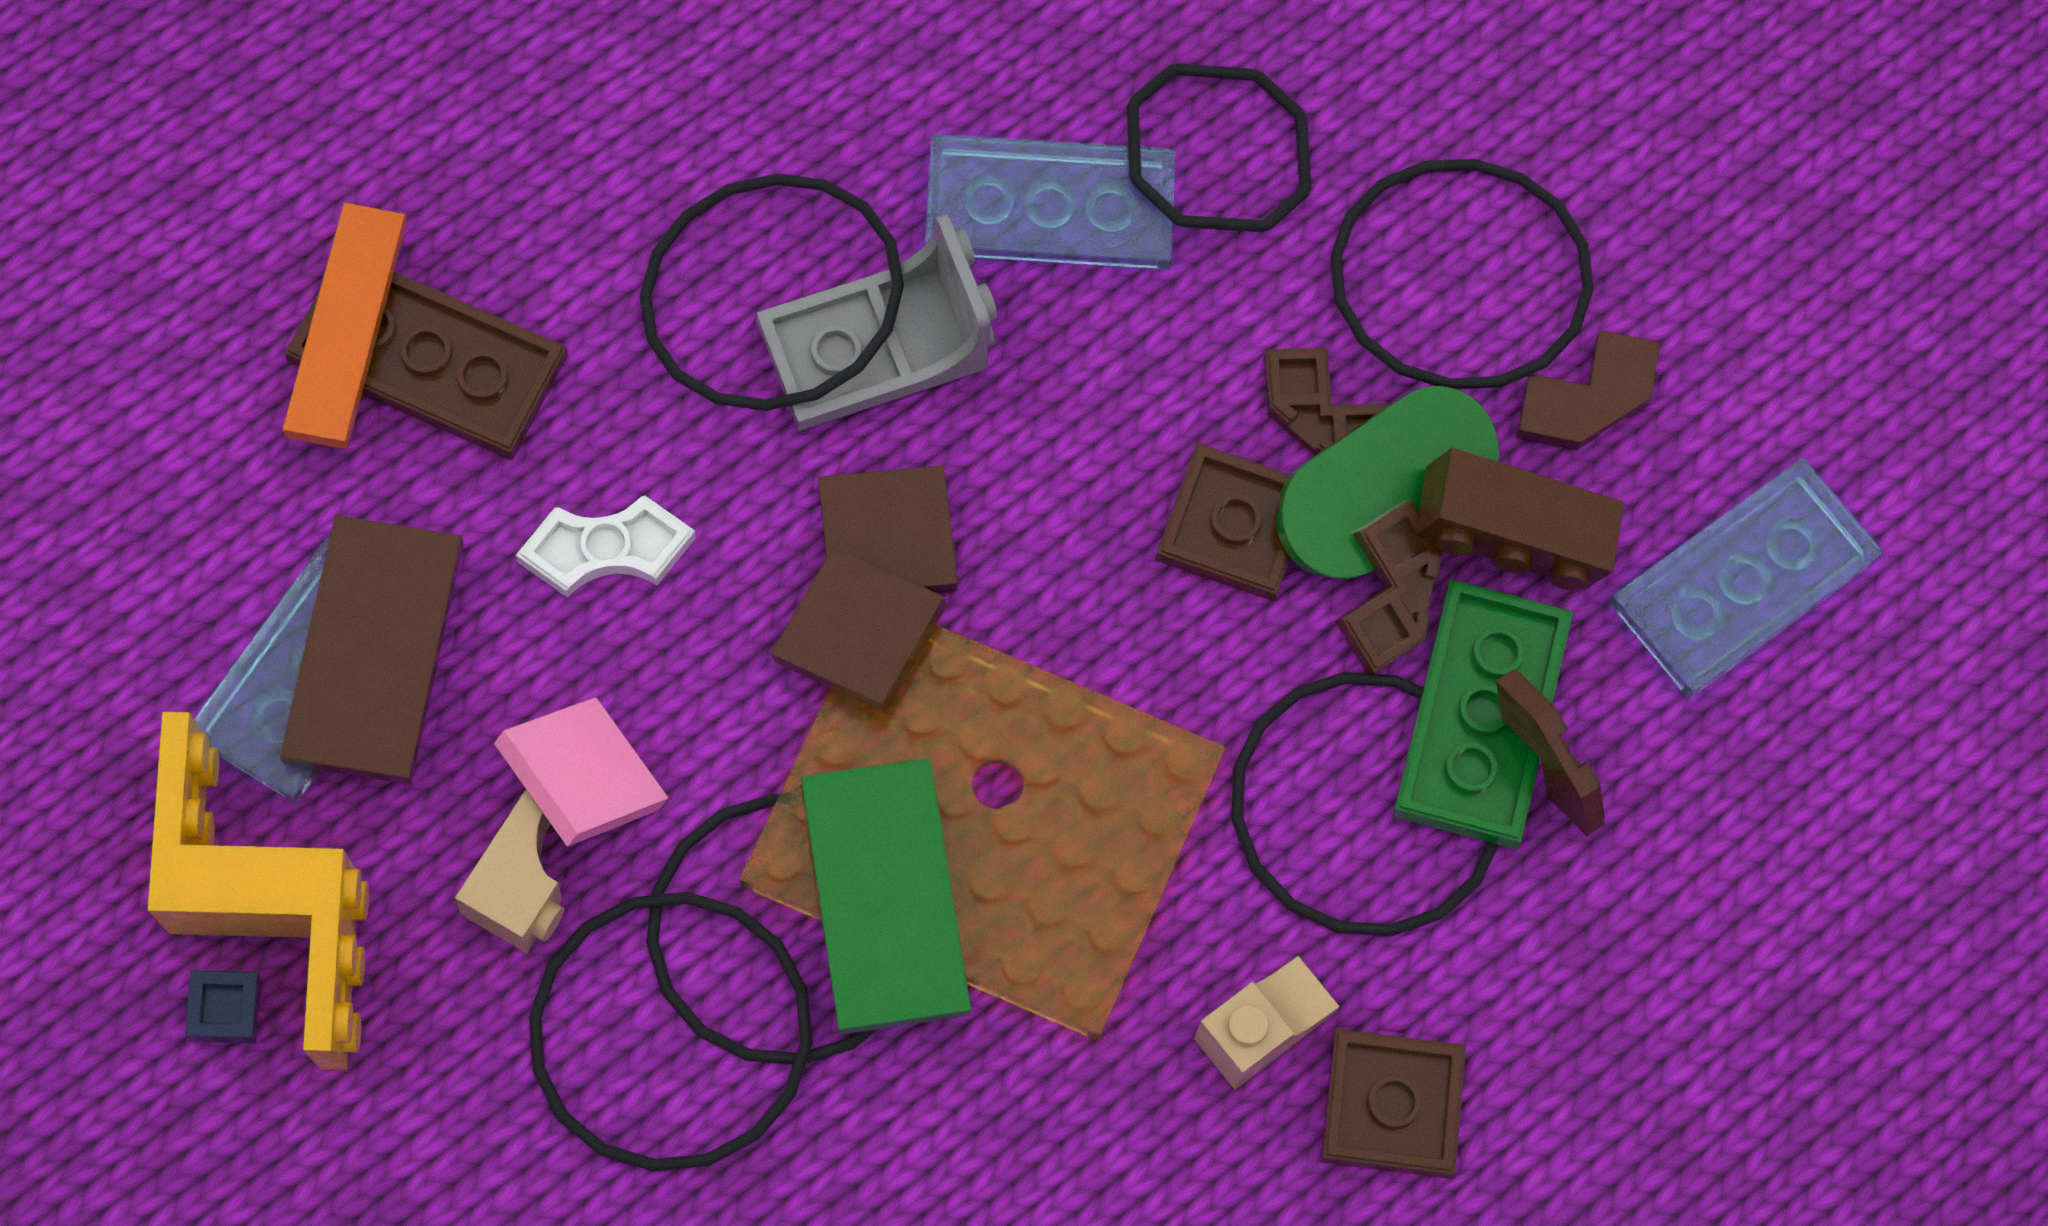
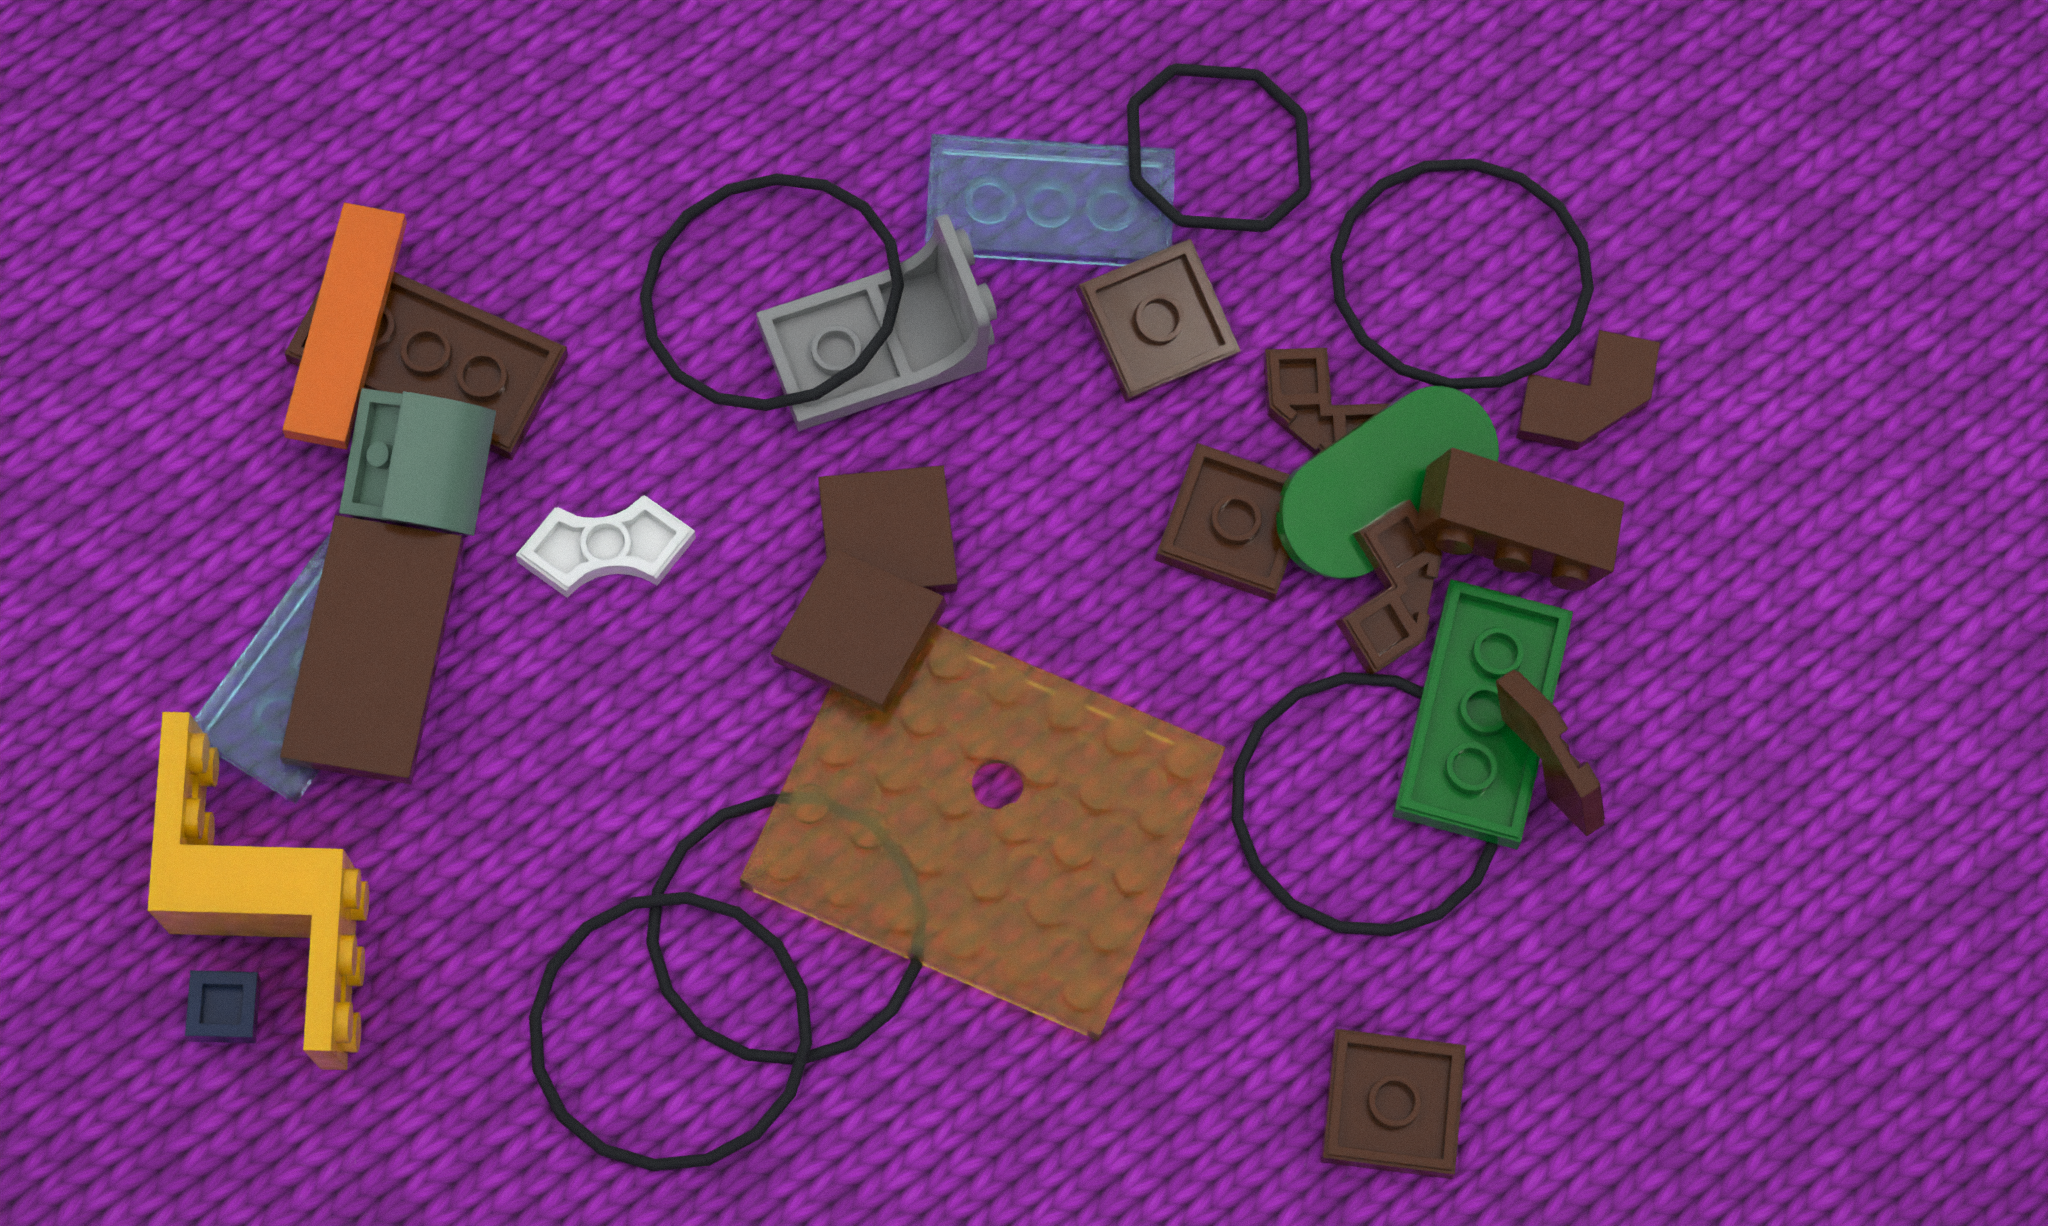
(417, 461): none -> sand green brick
(508, 885): tan arch -> none
(581, 771): bright pink tile -> none
(885, 896): green tile -> none
(1158, 319): none -> reddish brown tile
(1264, 1021): tan arch -> none
(1745, 577): clear light blue tile -> none

